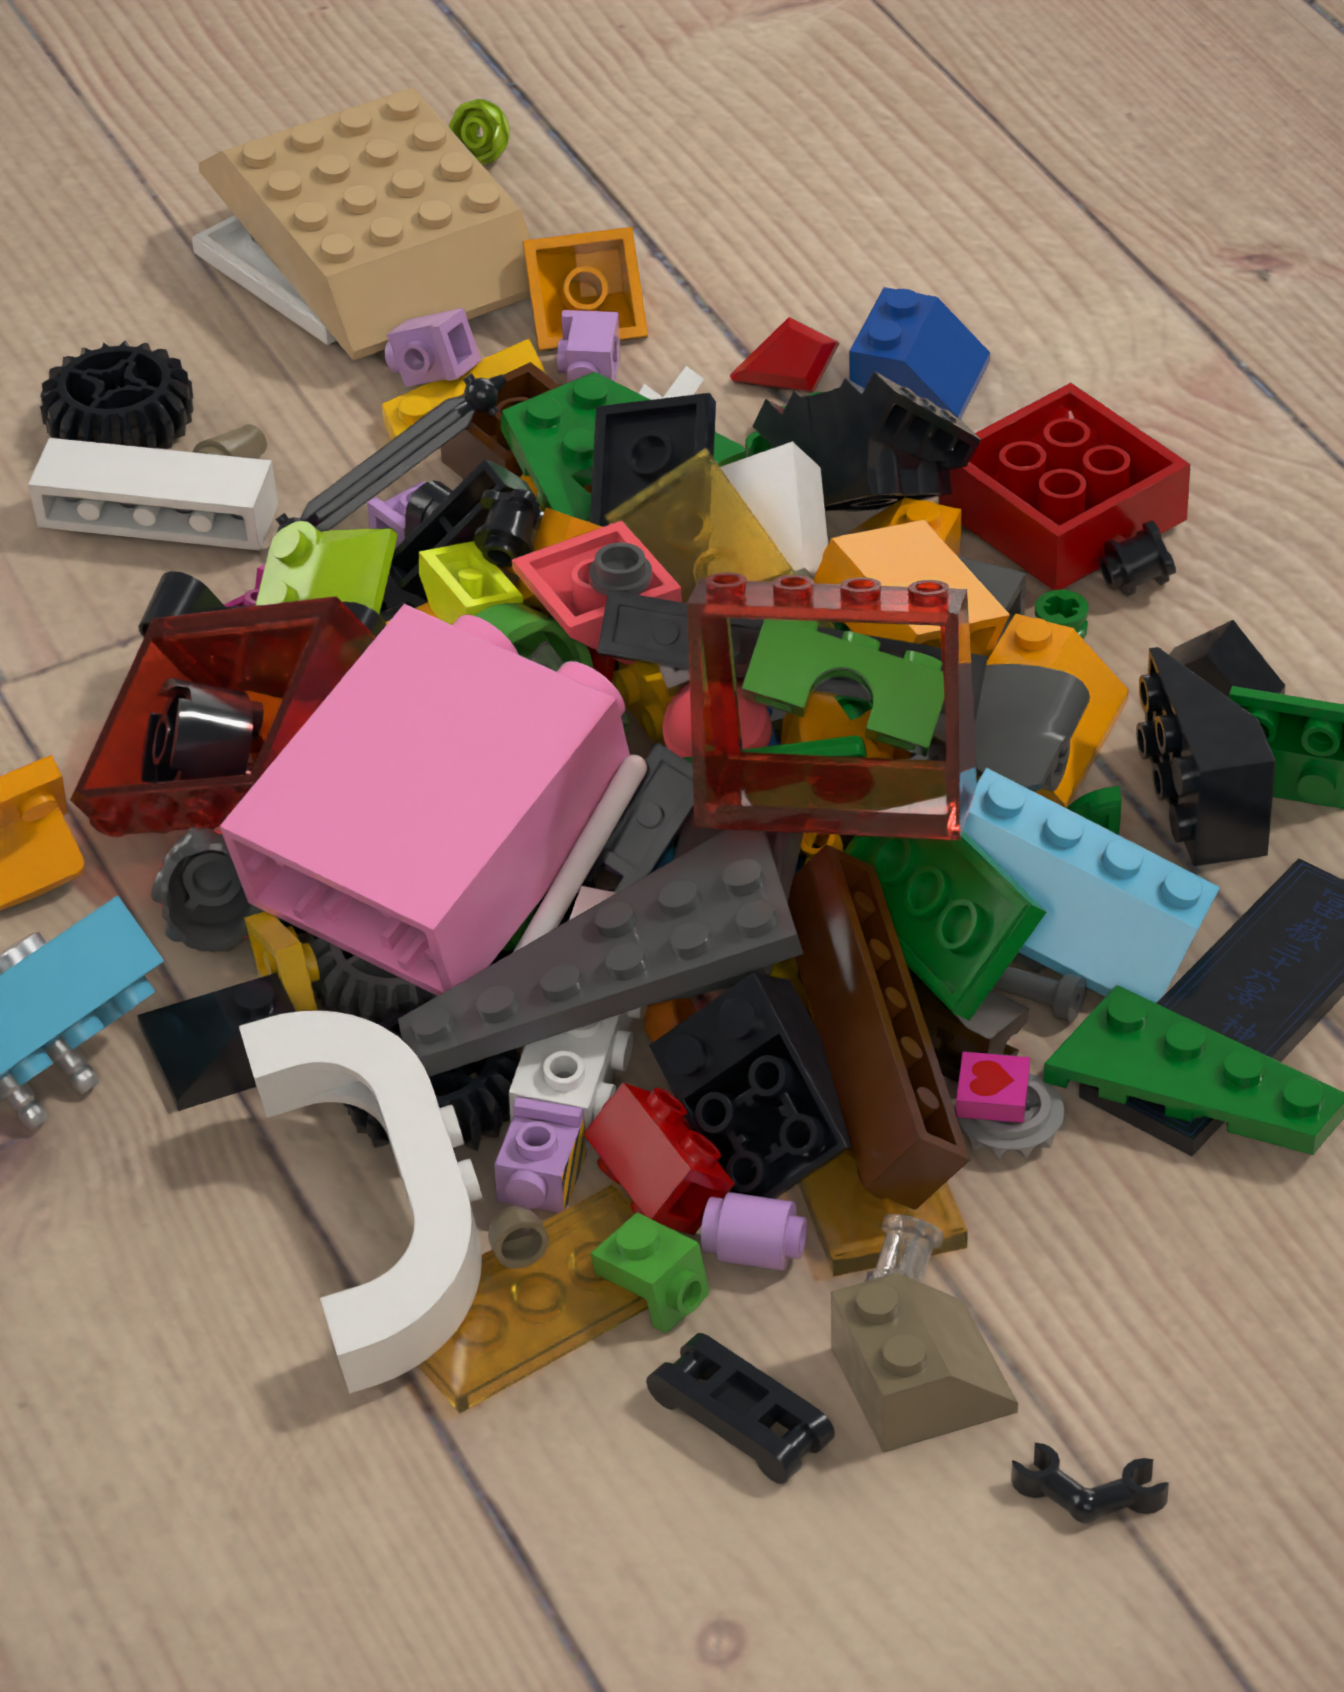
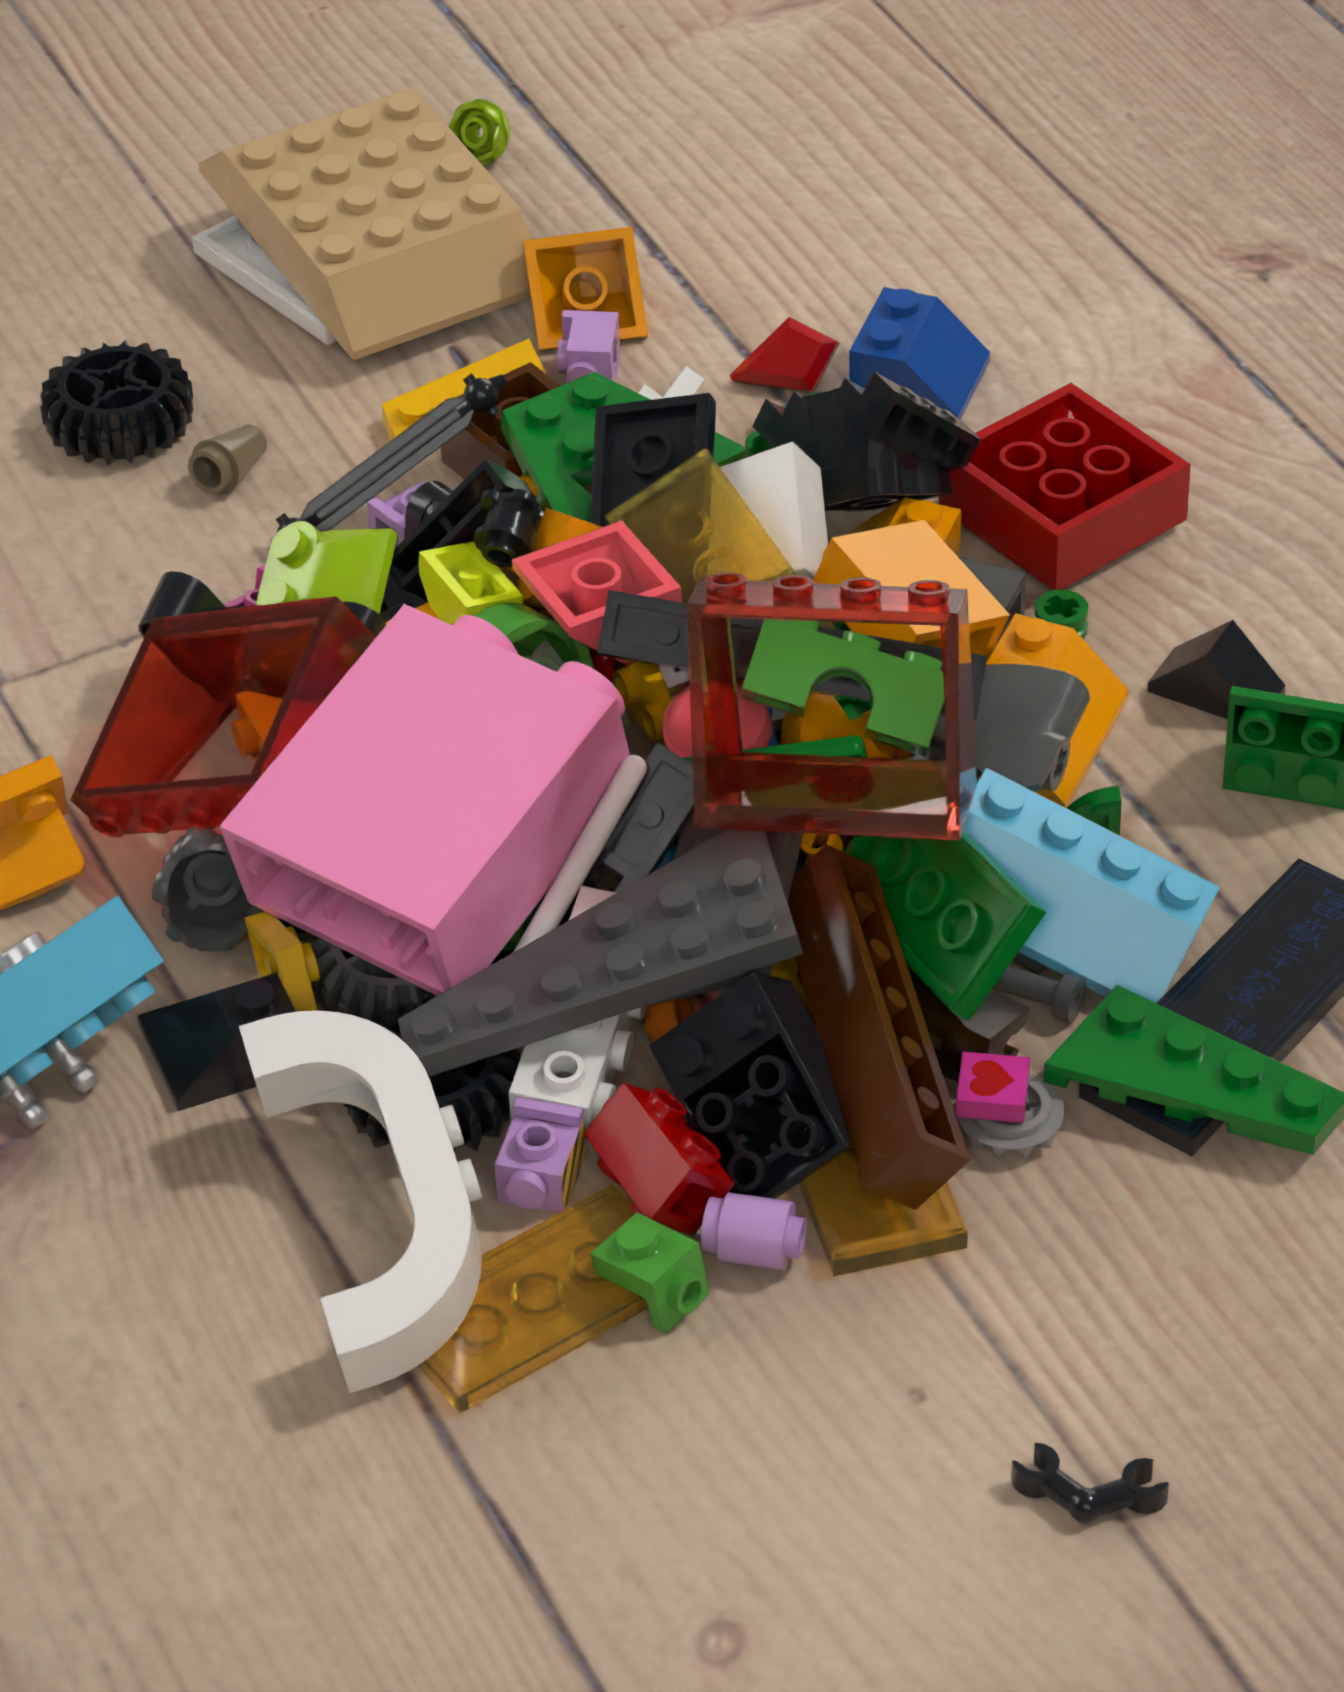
(154, 494): white brick -> none
(200, 733): black brick -> none
(432, 348): lavender brick -> none
(517, 1237): dark tan hinge -> none
(620, 569): dark grey plate -> none
(741, 1406): black plate -> none
(906, 1247): clear bush -> none
(915, 1360): dark tan slope -> none
(1136, 560): black brick -> none
(1206, 763): black slope -> none

